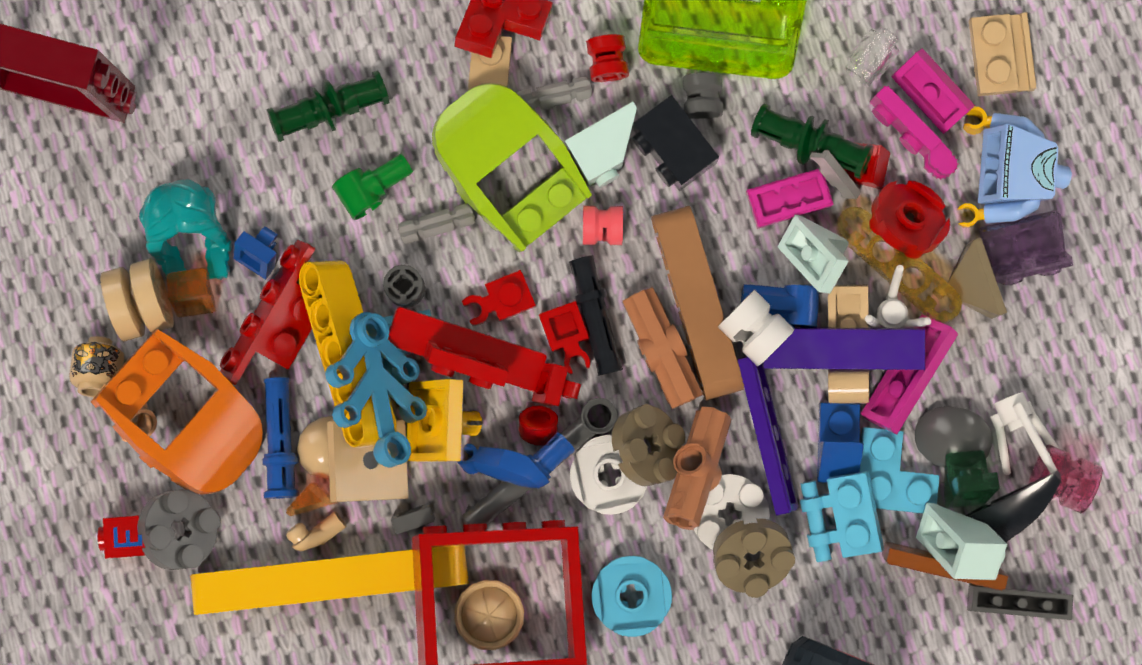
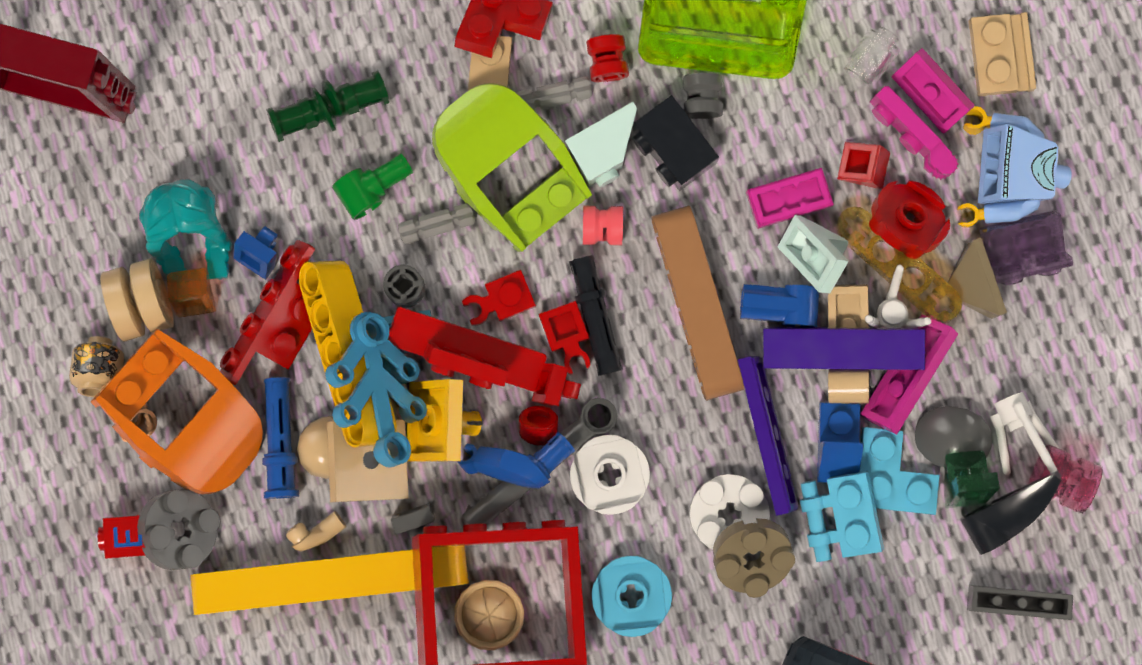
(311, 499): clear orange slope -> none
(662, 348): nougat piece -> none
(664, 438): dark tan plate -> none
(697, 468): nougat piece -> none
(756, 328): white wheel -> none
(805, 138): dark green piece -> none
(835, 174): light grey piece -> none
(924, 562): dark orange tile -> none
(961, 543): light aqua slope -> none

